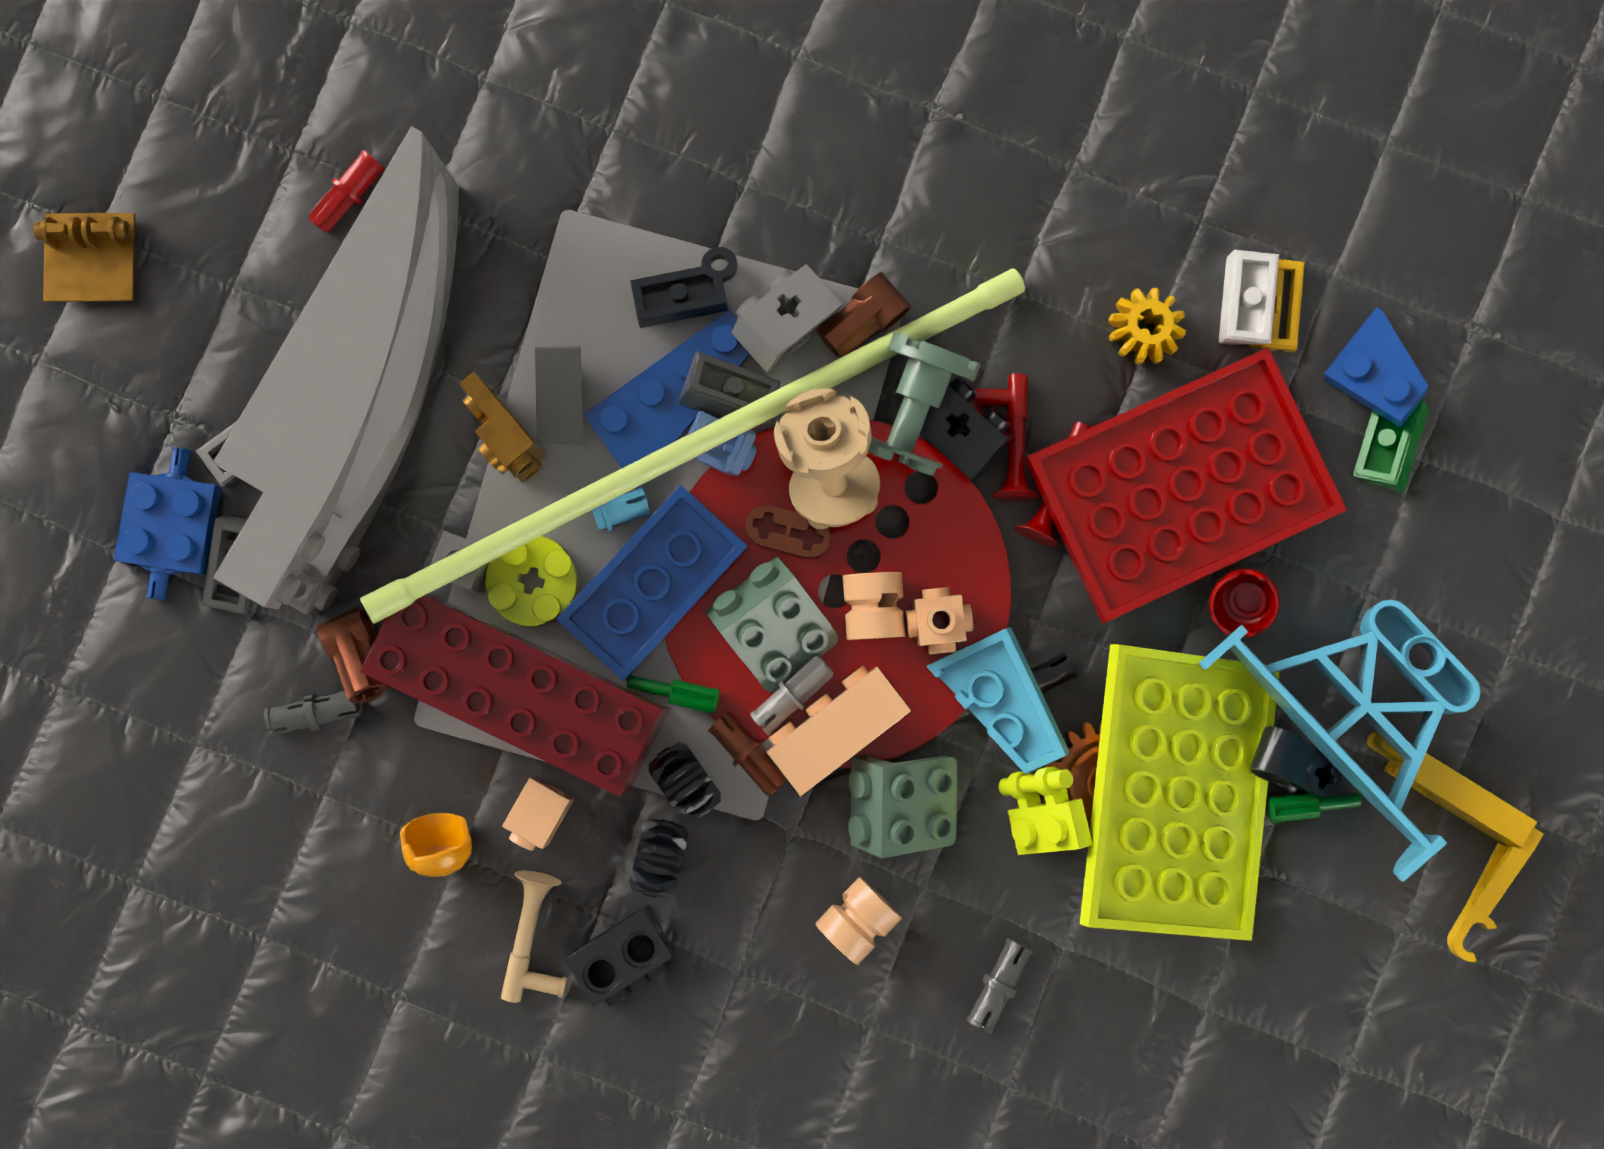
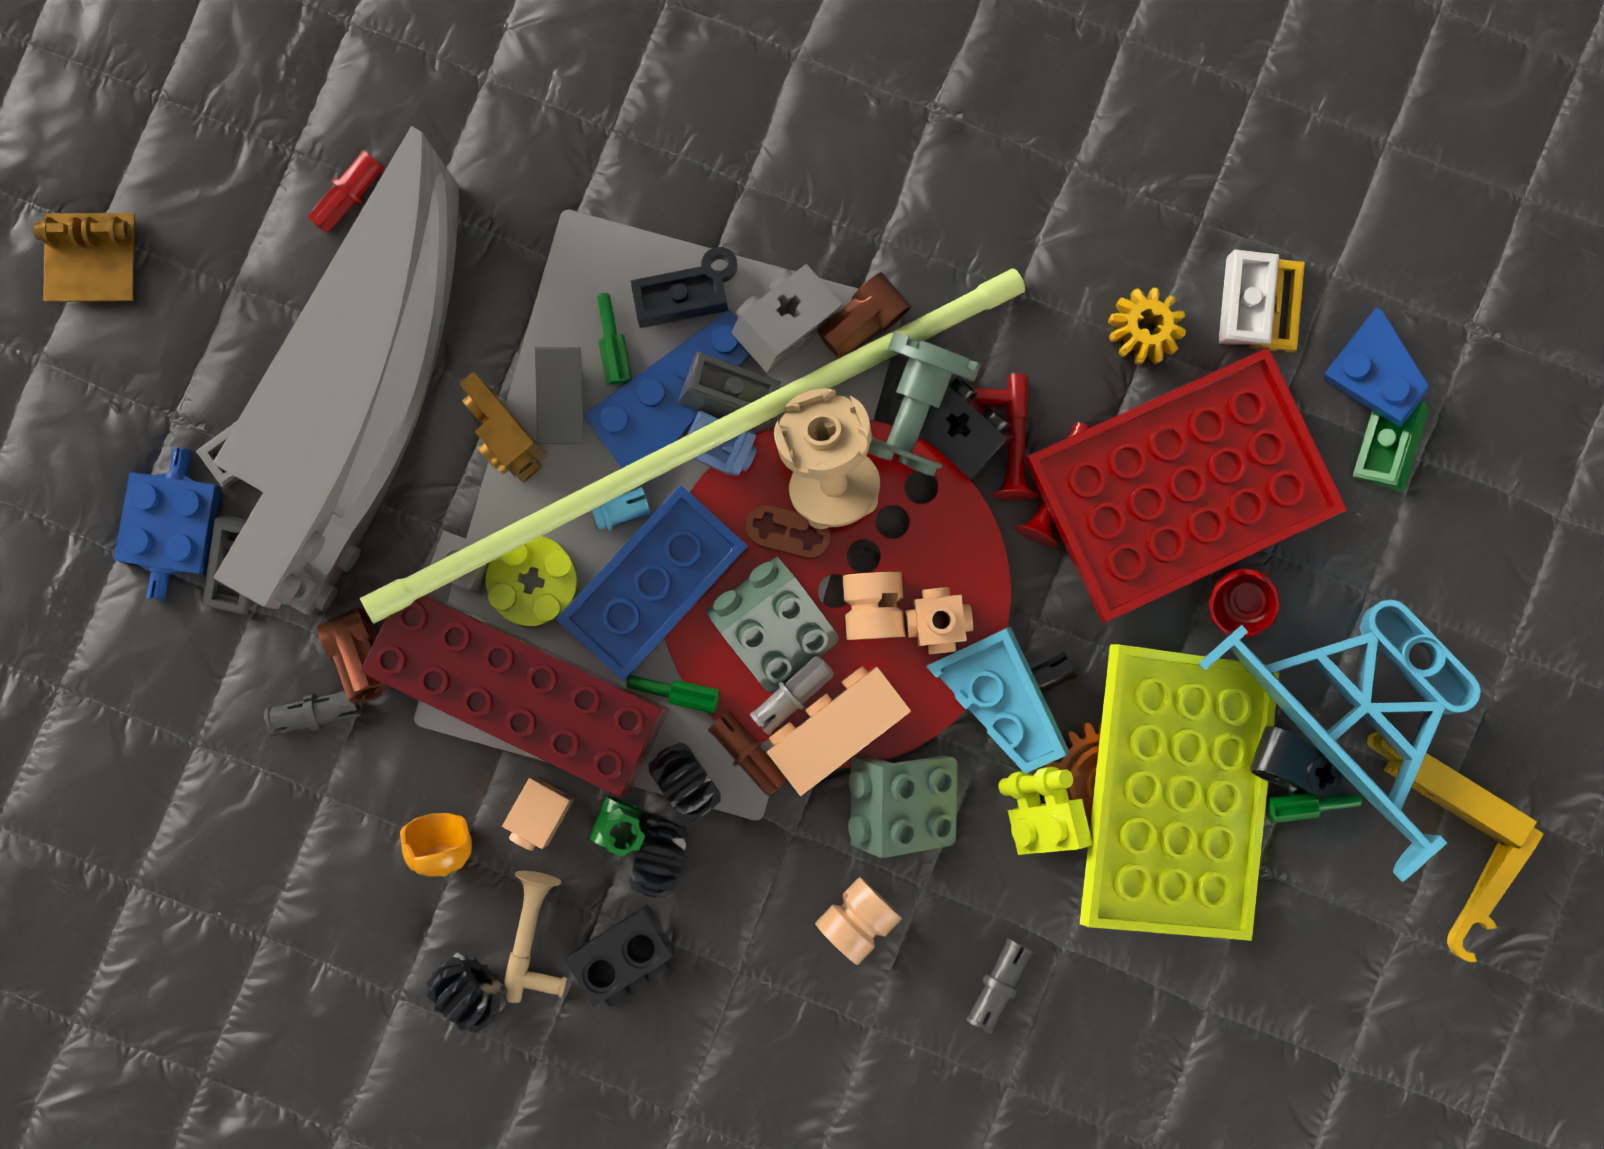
(466, 992): none -> black gear
(612, 346): none -> green axle
(618, 827): none -> green piece

